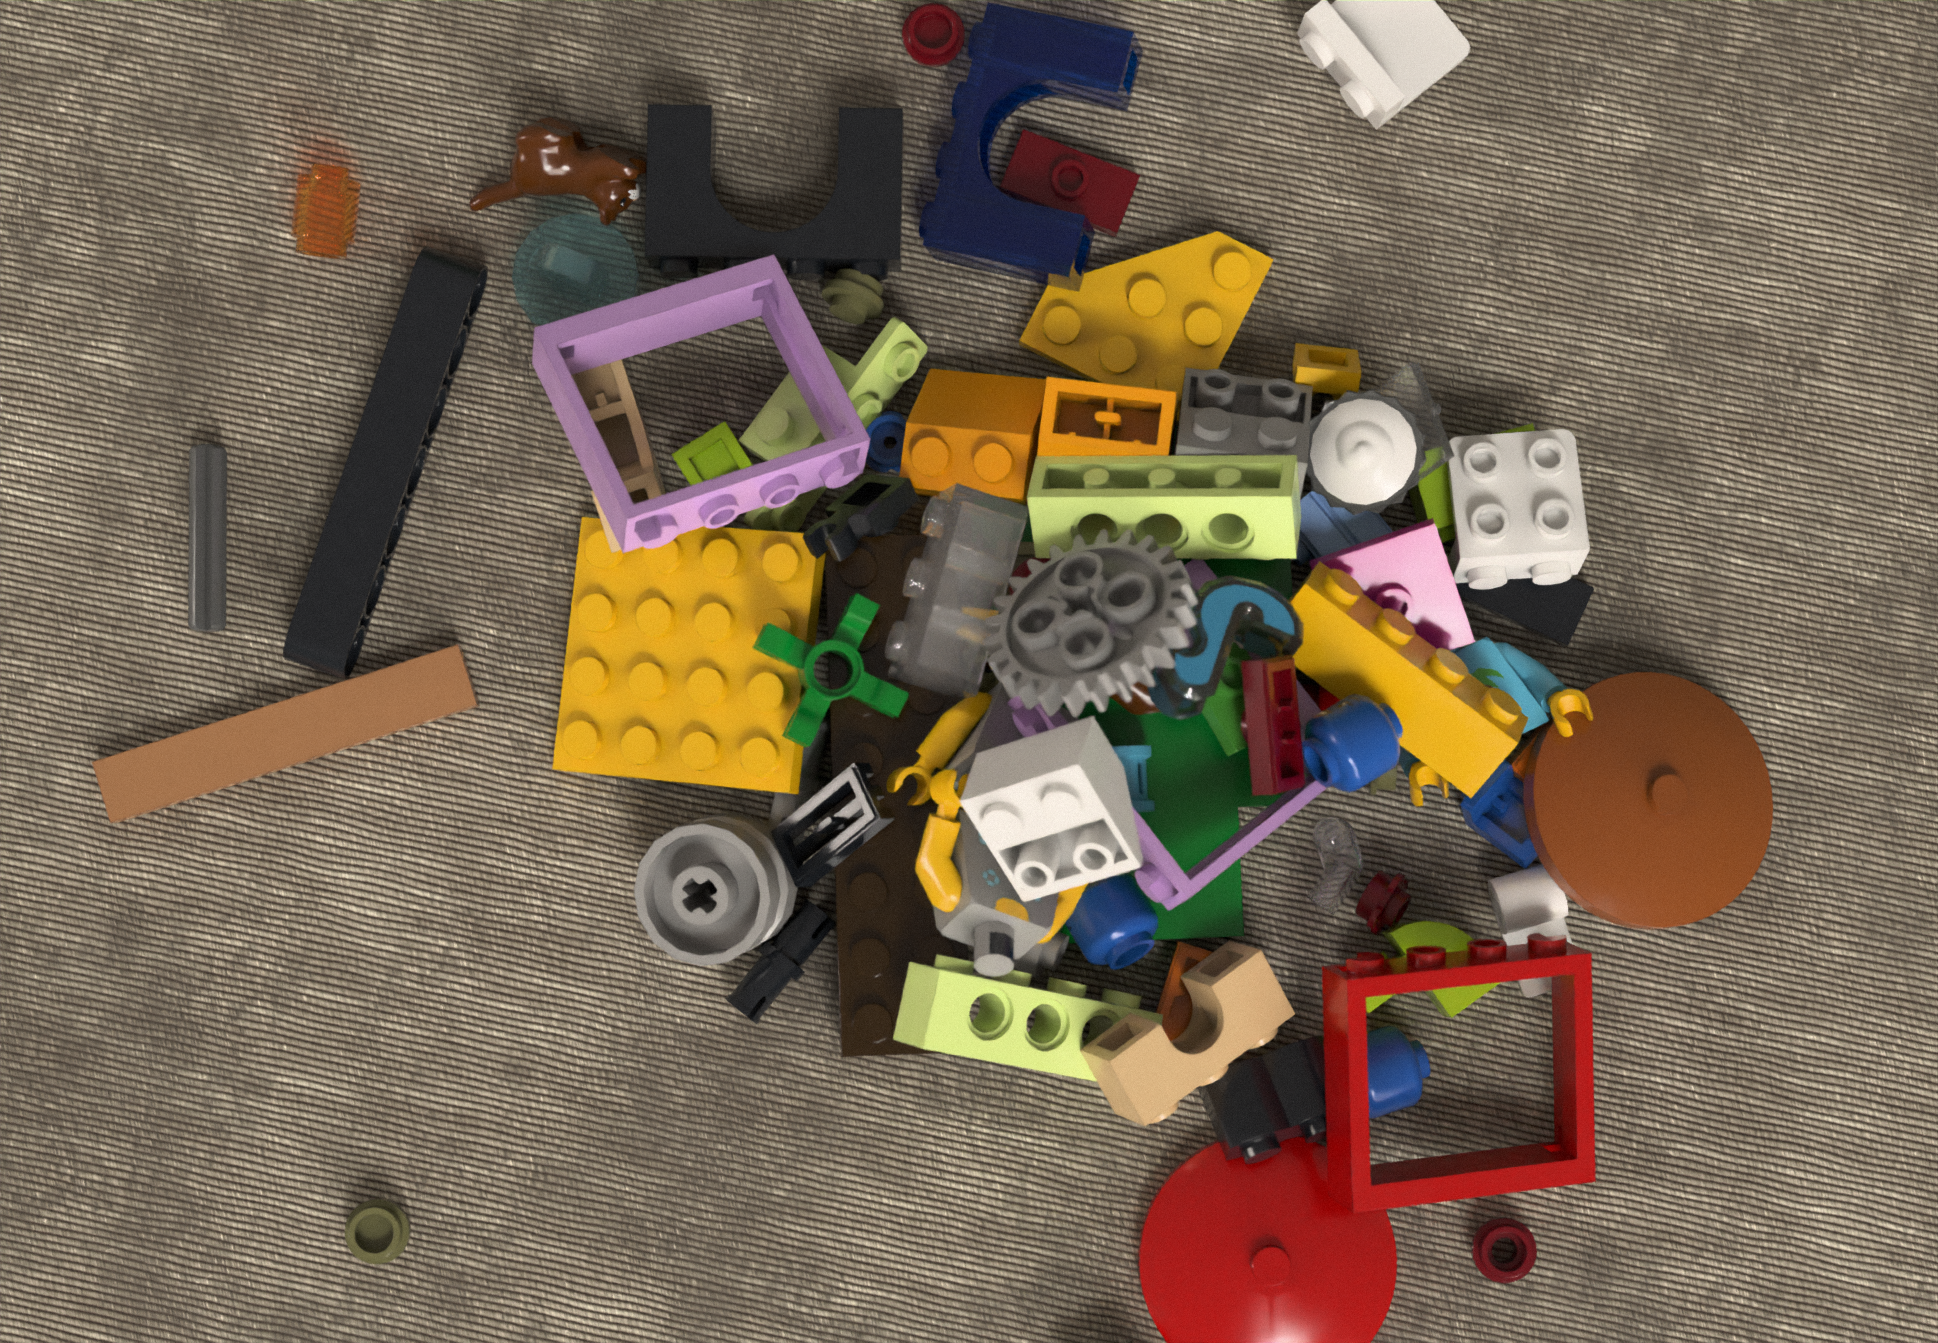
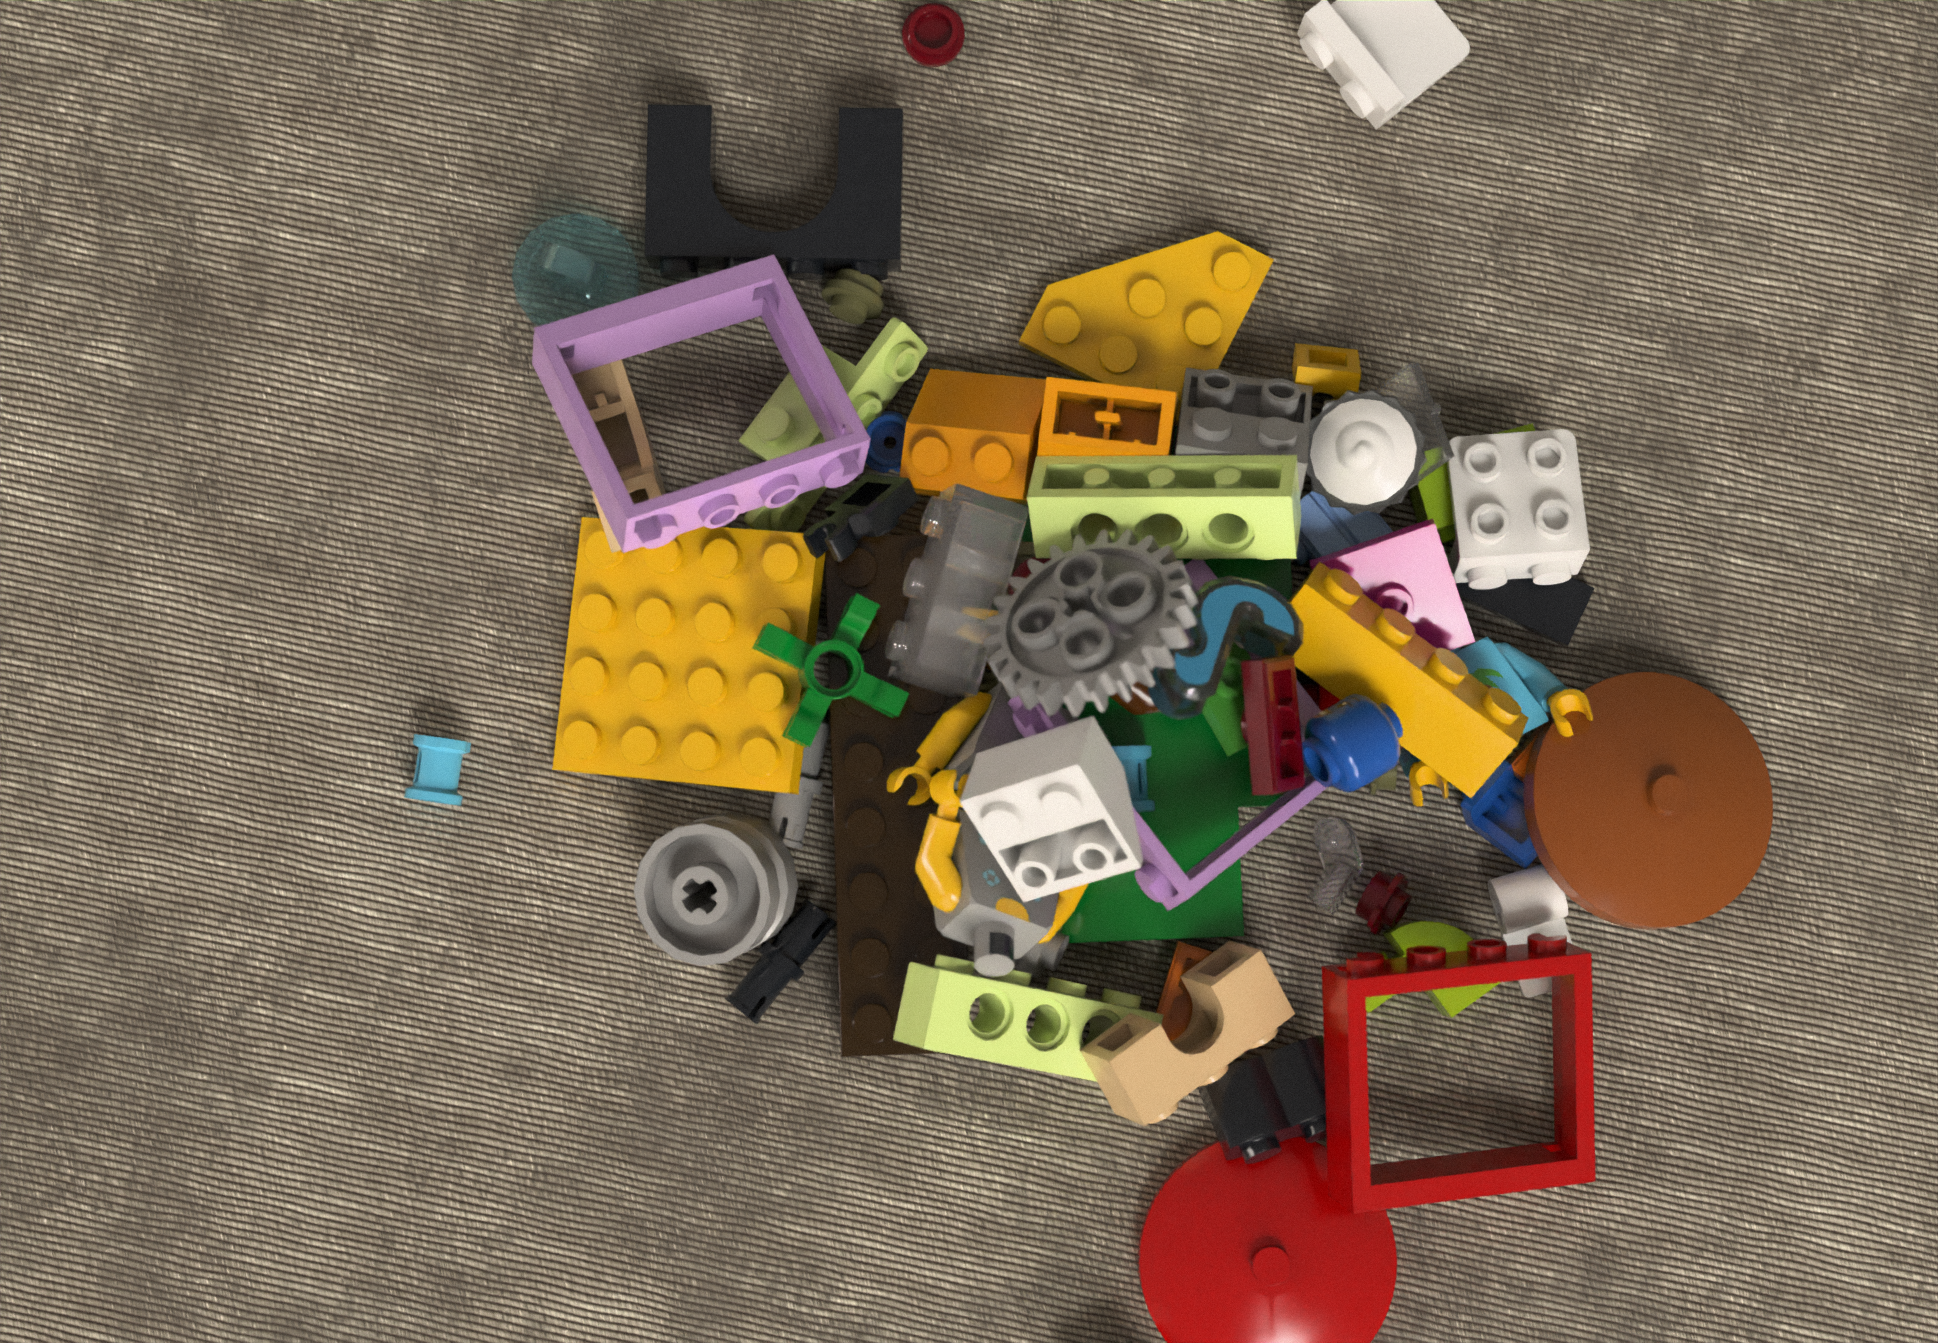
(207, 538): dark grey axle -> none
(285, 734): medium nougat tile -> none
(325, 212): clear orange brick -> none
(377, 1231): olive plate -> none
(385, 463): black beam -> none
(437, 769): none -> medium azure bush
(557, 161): reddish brown animal -> none
(711, 455): lime tile -> none
(875, 818): black tile -> none
(1016, 61): clear blue arch -> none
(1069, 181): dark red plate -> none
(1113, 922): blue head -> none
(1394, 1071): blue head -> none
(1523, 1255): dark red plate -> none

